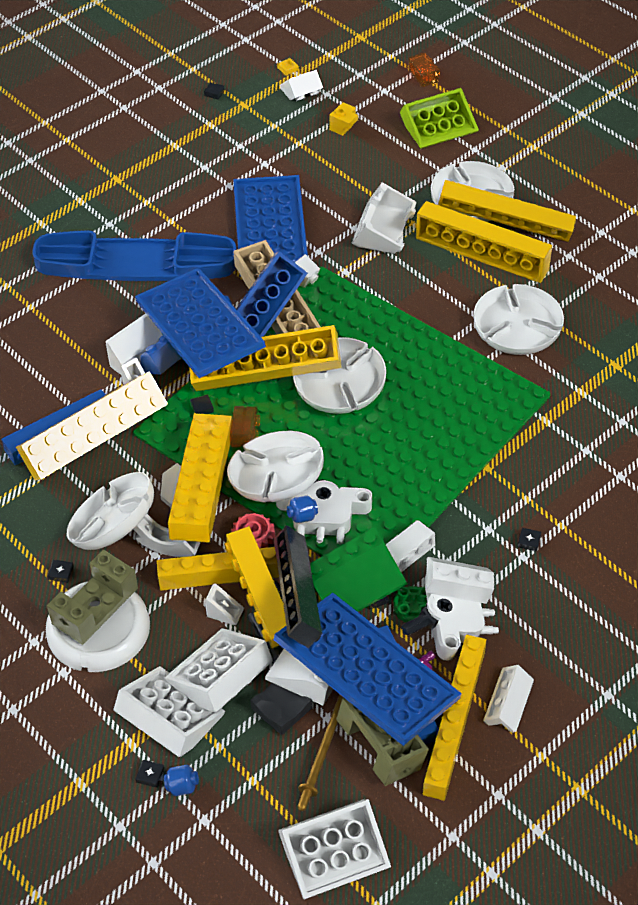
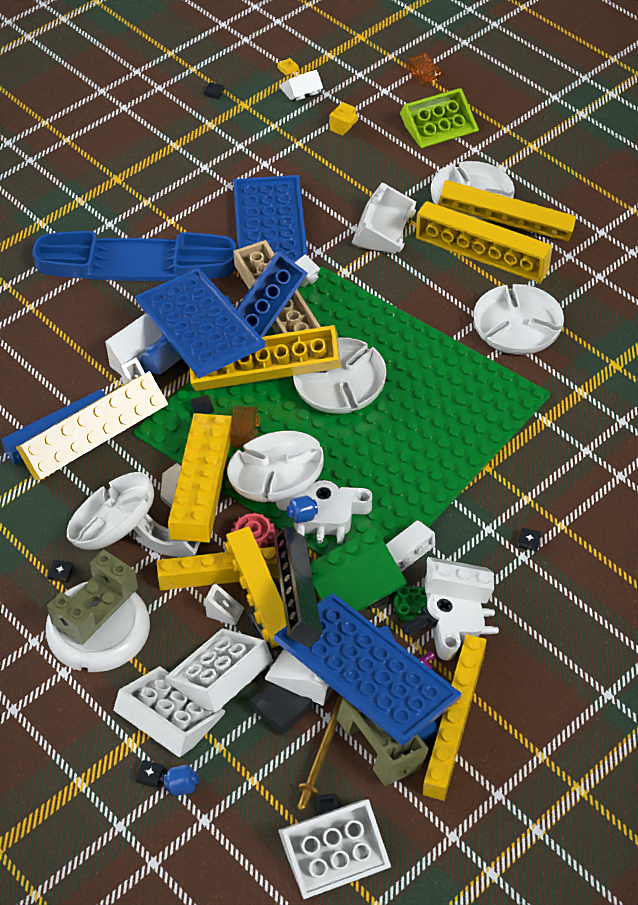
(326, 803): none -> black tile
(509, 698): white panel -> none

